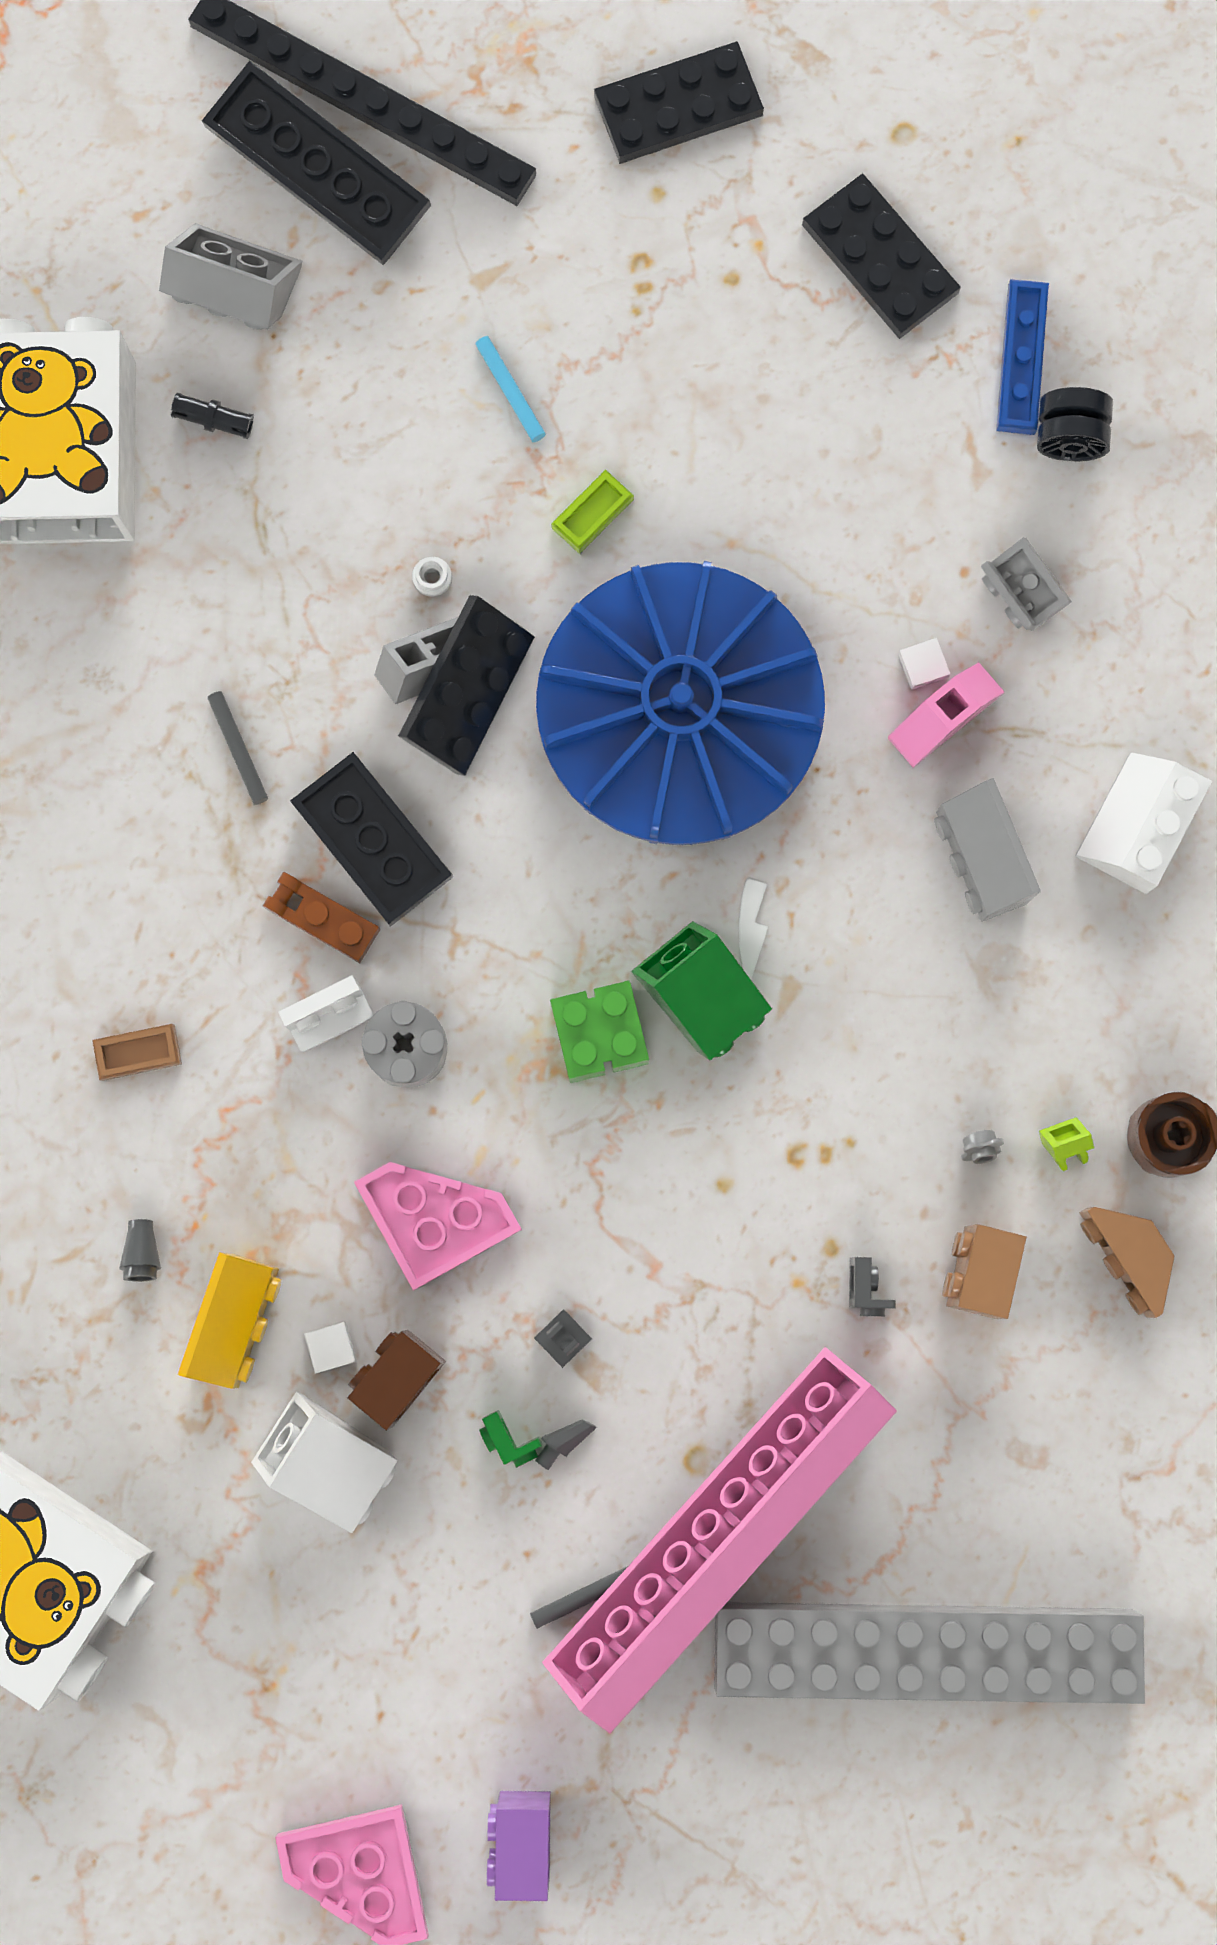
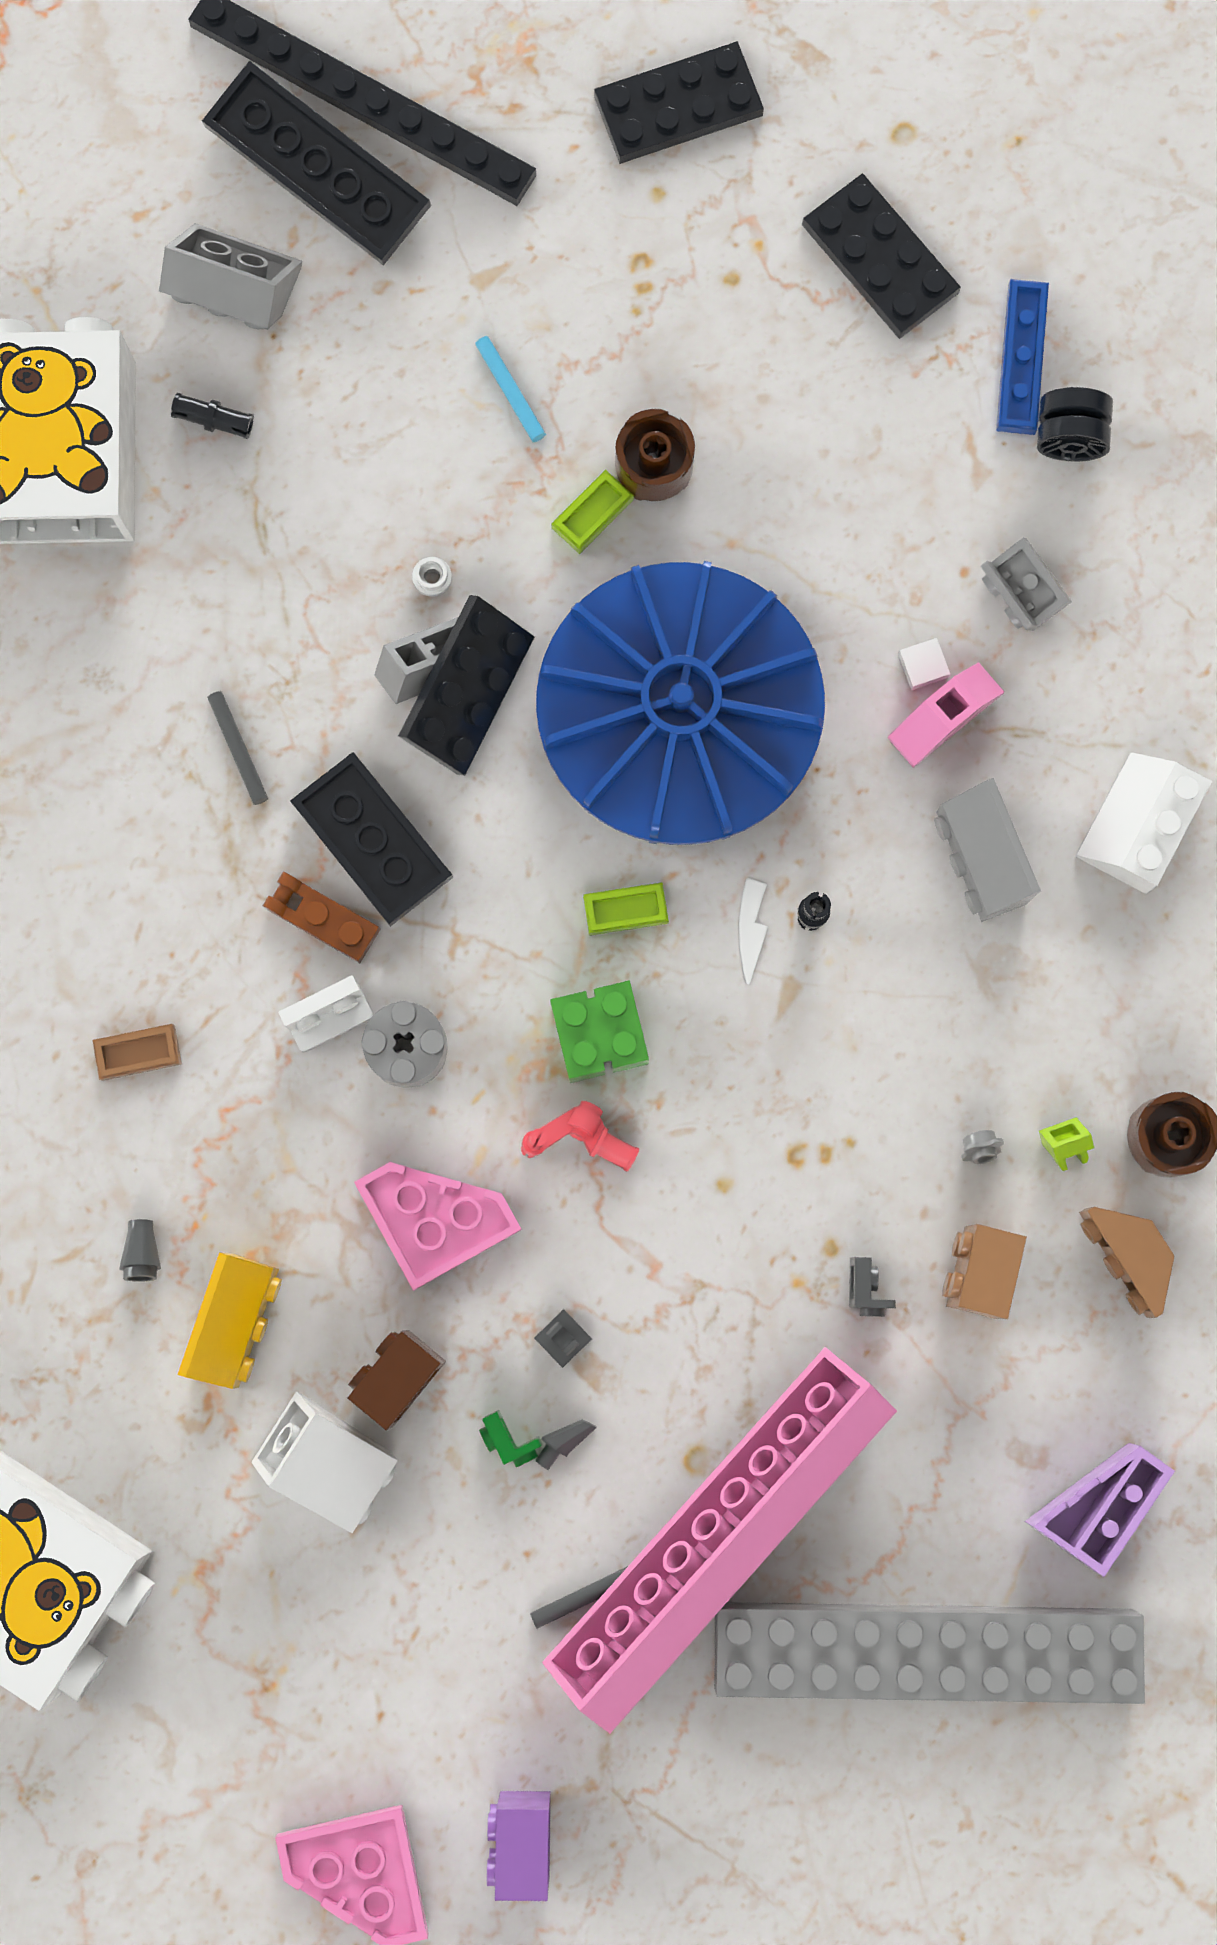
(330, 1347): white tile -> none
(584, 1125): none -> coral pin
(625, 909): none -> lime tile
(671, 442): none -> reddish brown brick
(703, 990): green slope -> none
(822, 908): none -> black pin
(1104, 1507): none -> lavender wedge

